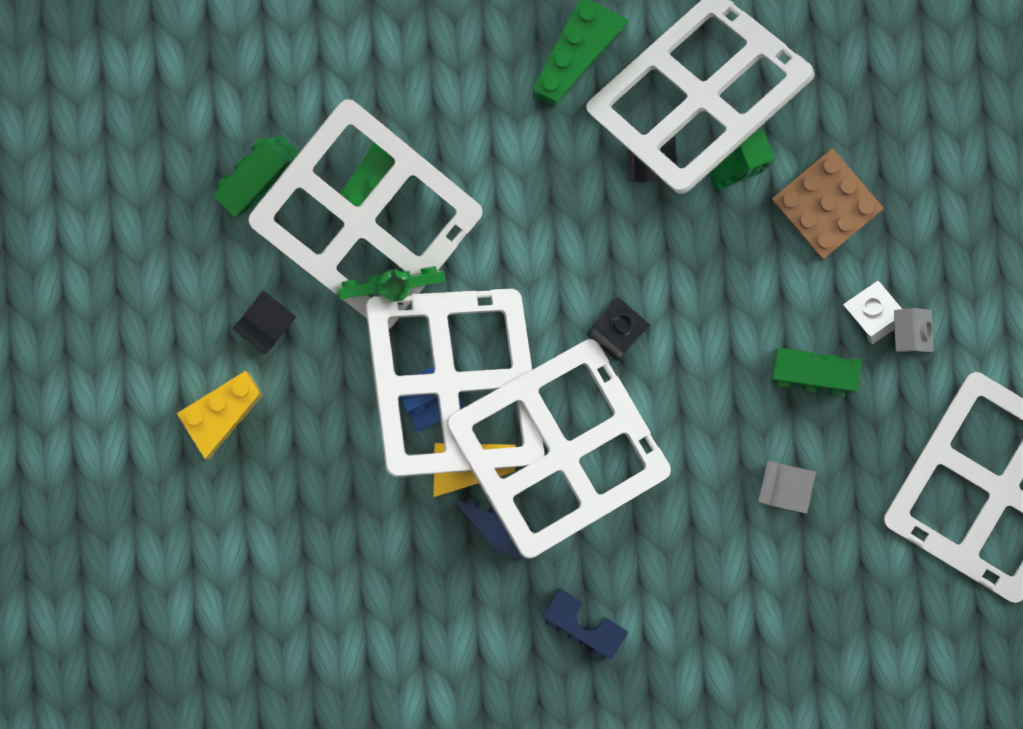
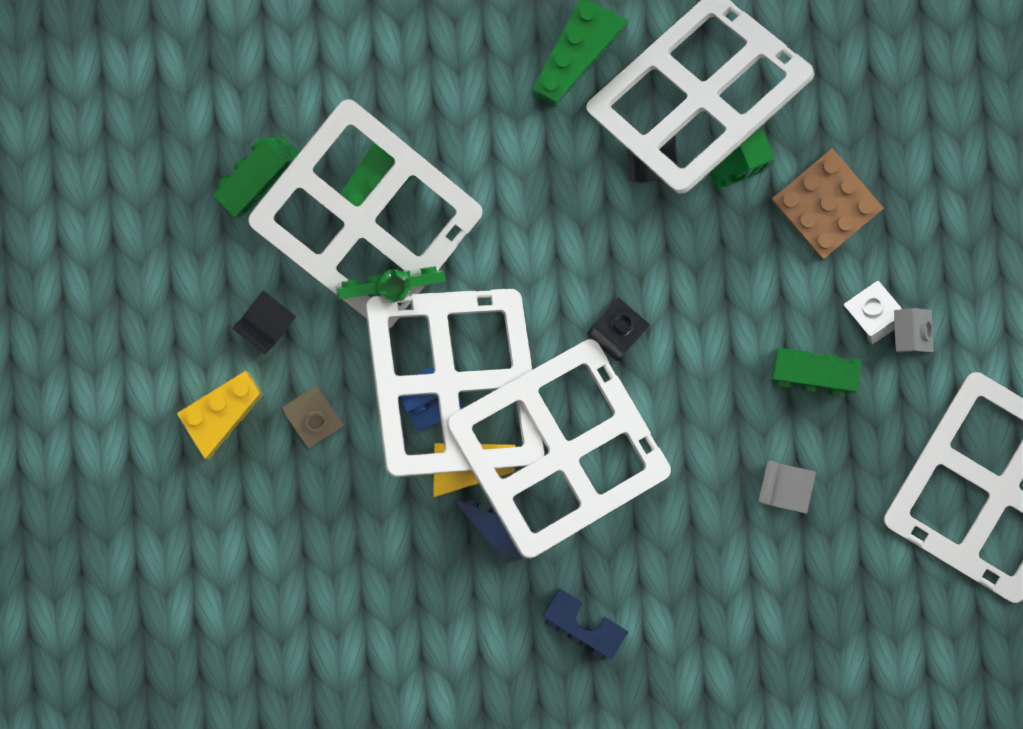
(312, 416): none -> dark tan piece

